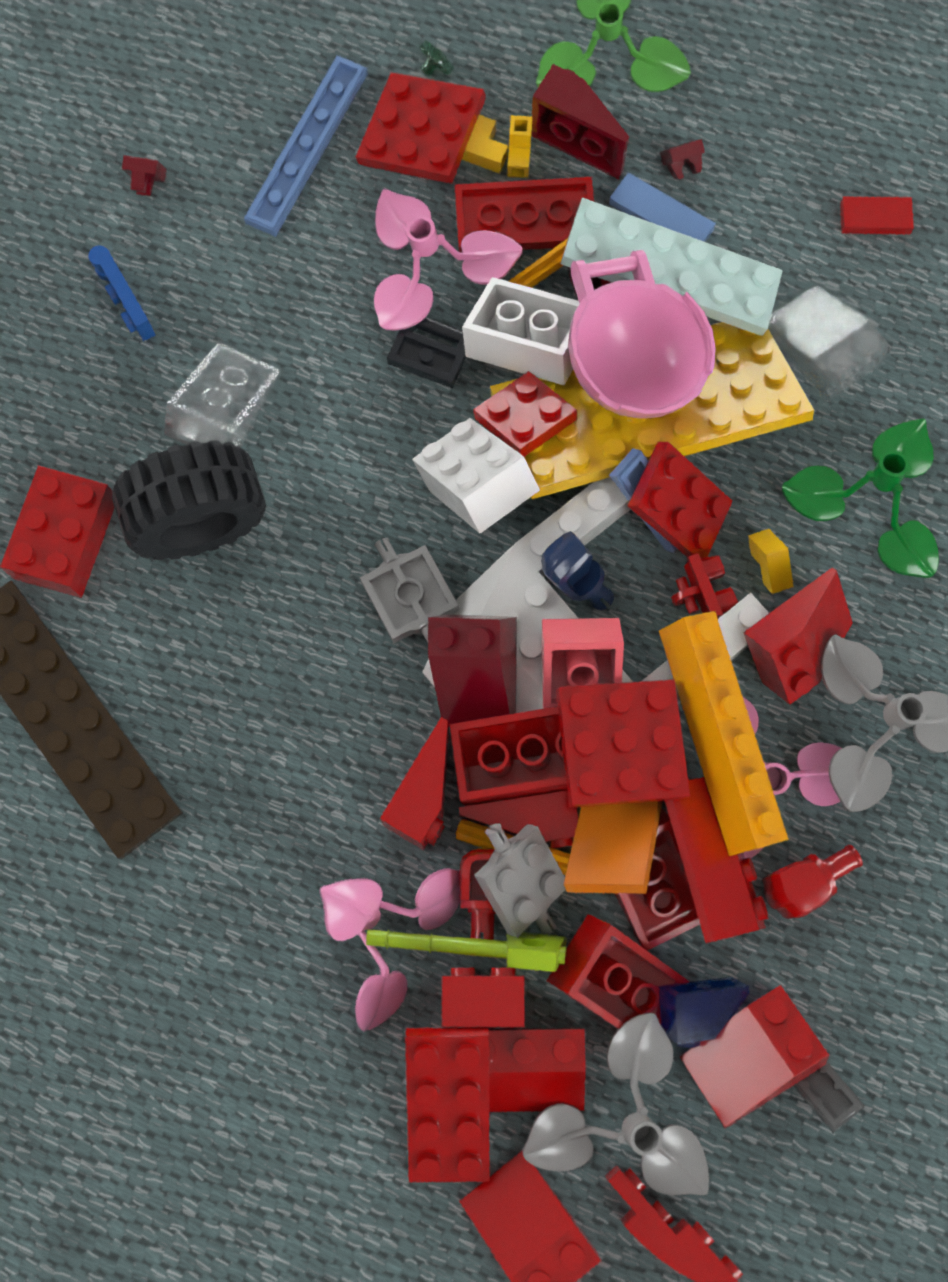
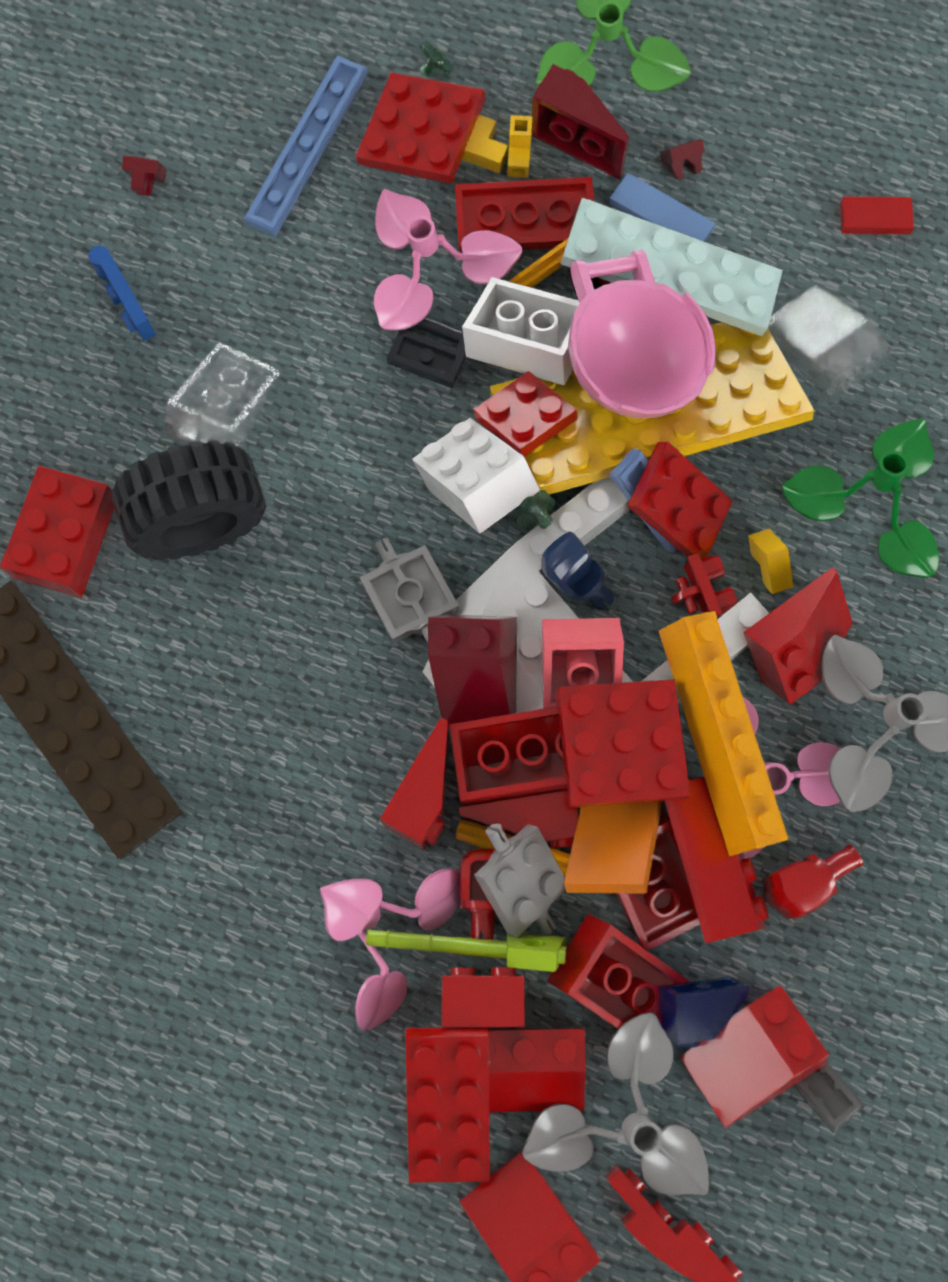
(535, 511): none -> clear green plant

